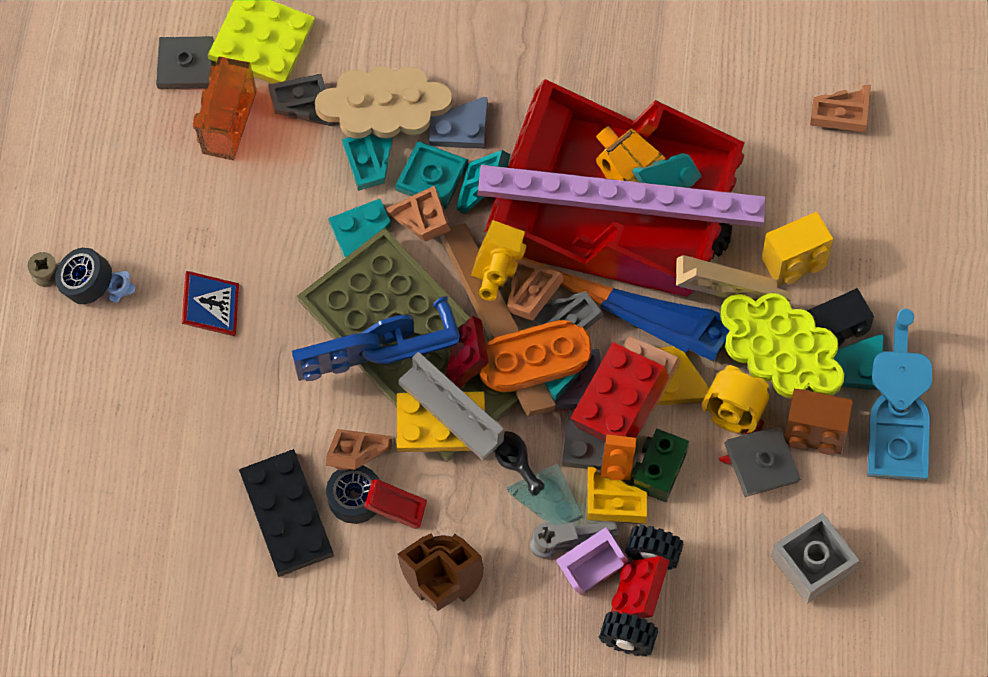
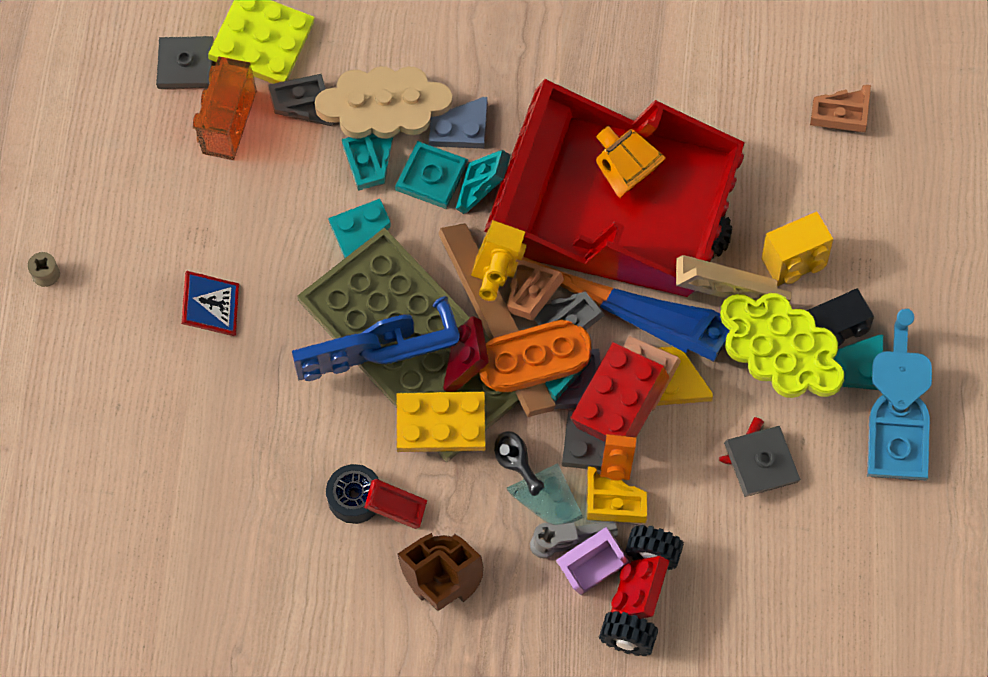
(83, 275): black wheel -> none
(118, 279): light blue plate -> none
(286, 512): black plate -> none
(355, 448): nougat wing -> none
(422, 214): nougat wing -> none
(452, 407): light grey fence -> none
(621, 196): lavender plate -> none
(660, 464): dark green brick -> none
(676, 172): teal wing -> none
(736, 400): yellow brick -> none
(815, 558): light grey brick -> none
(817, 421): dark orange brick -> none

